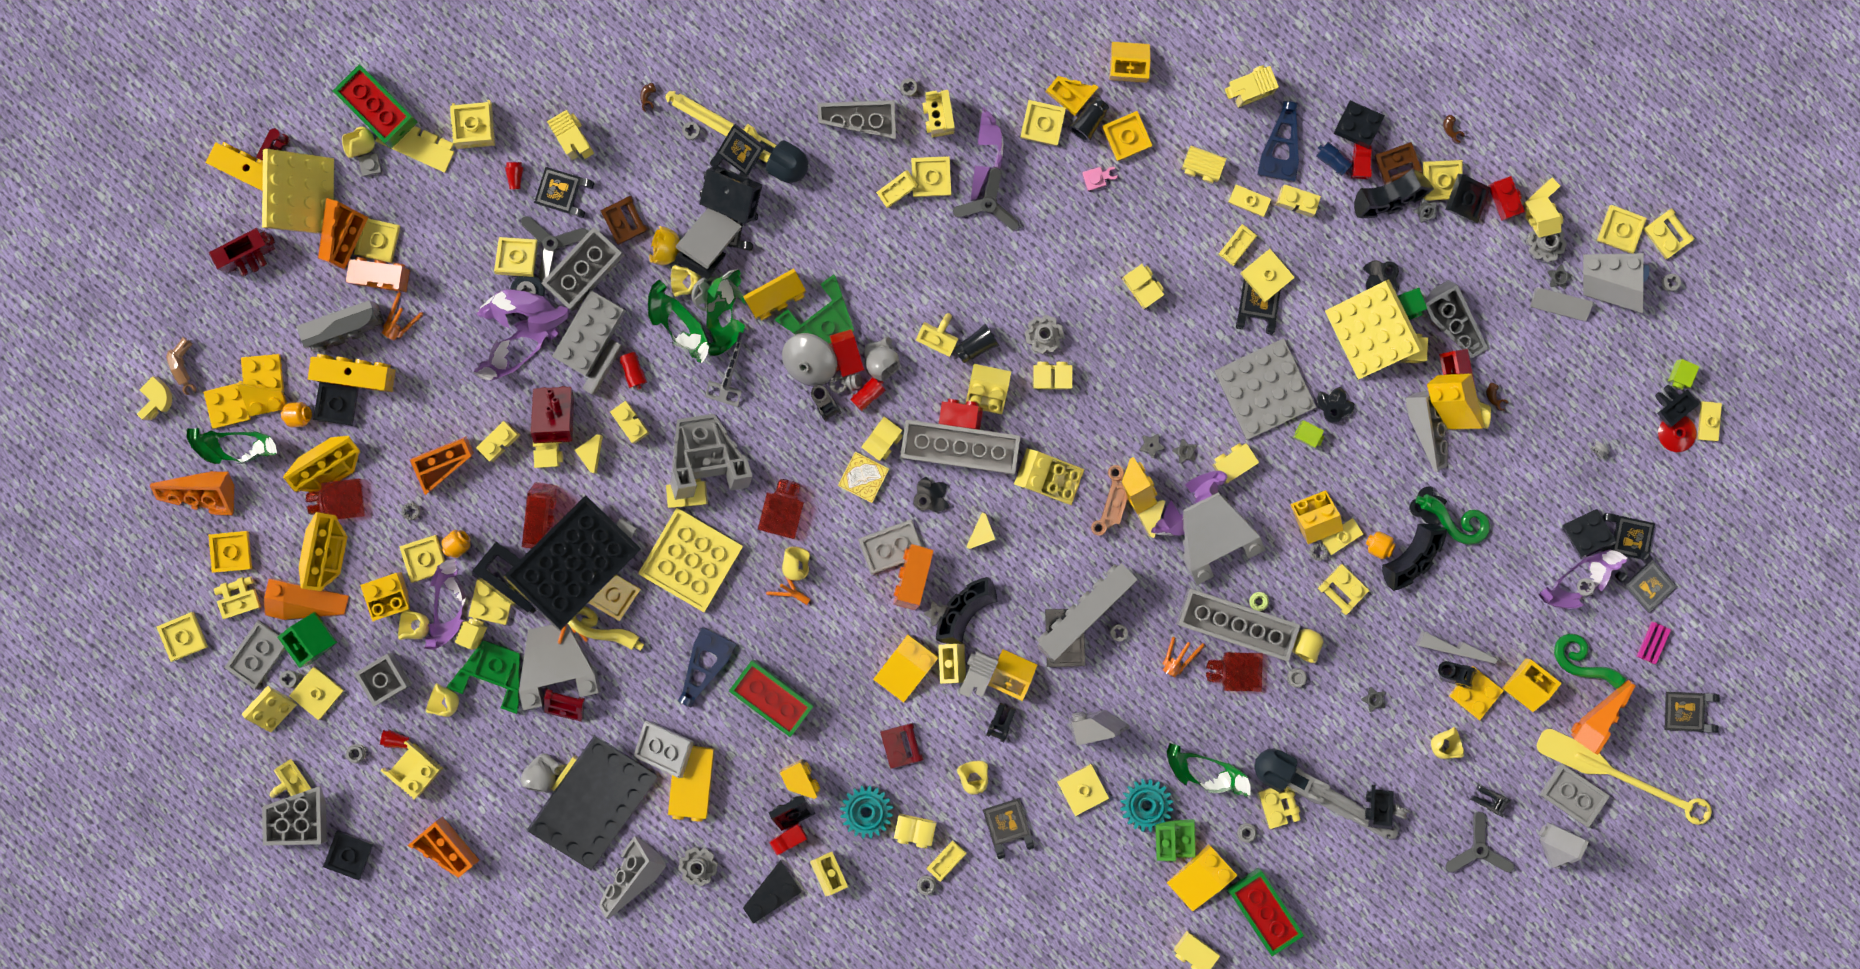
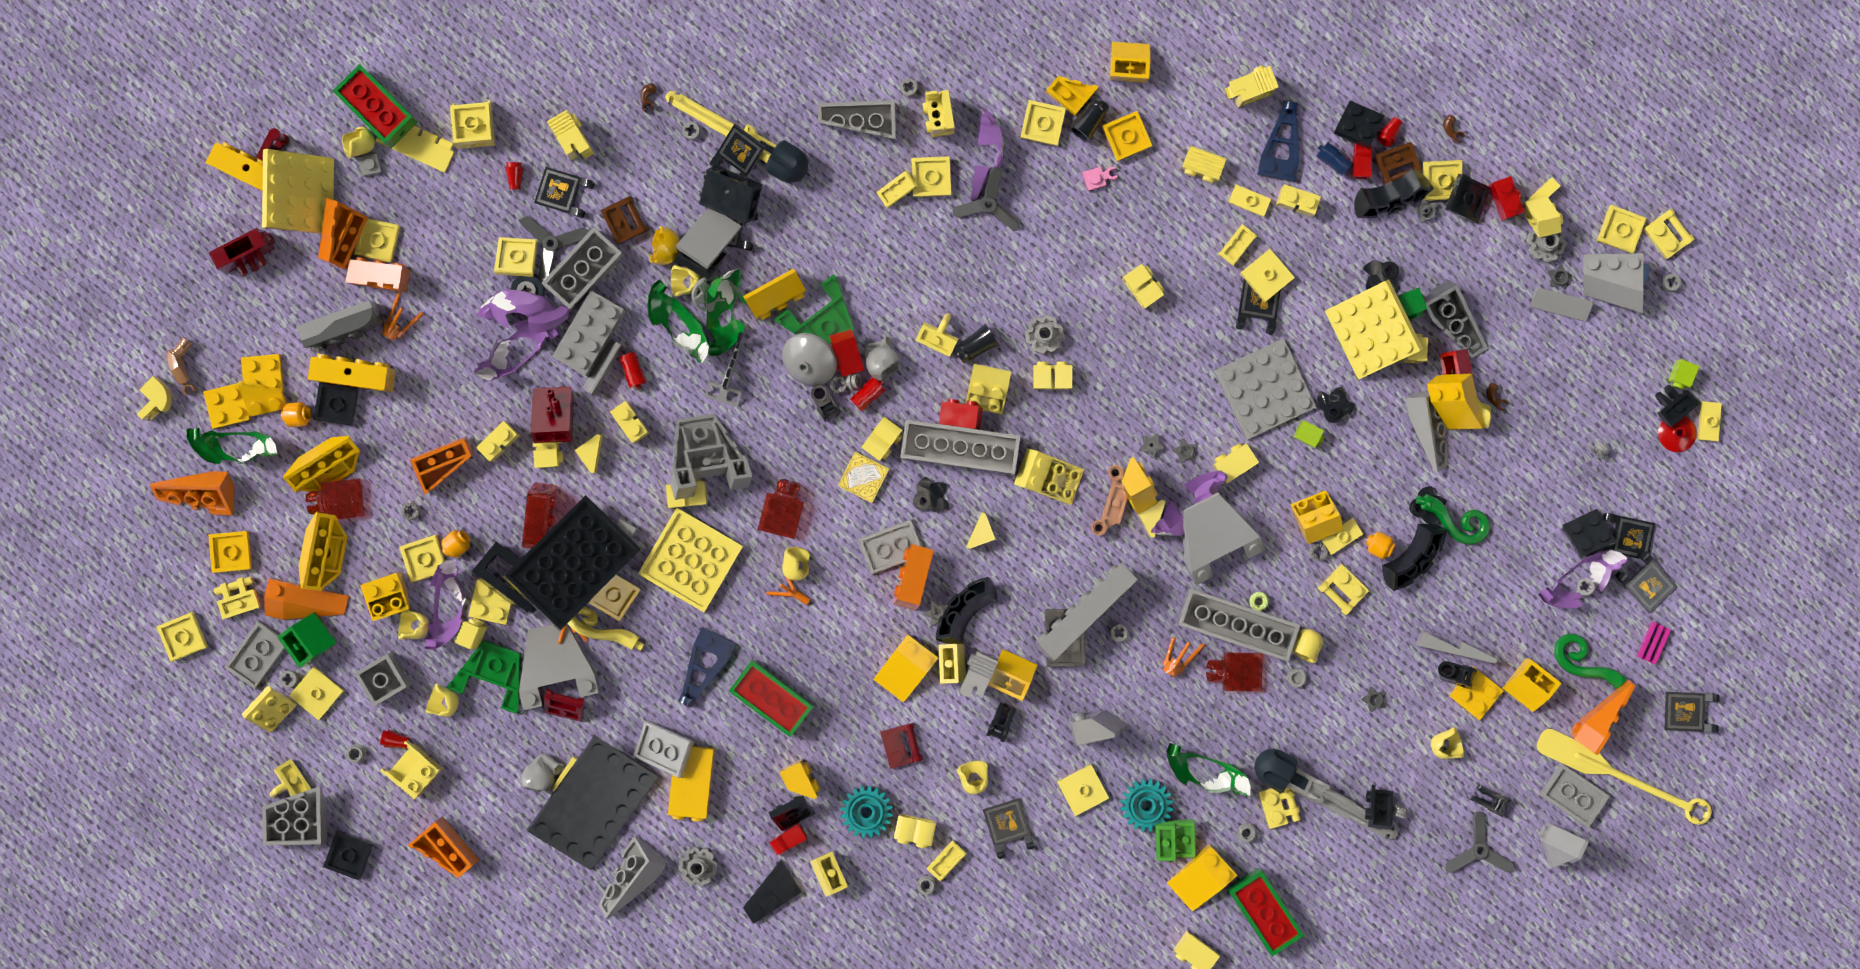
(1389, 133): none -> red cone

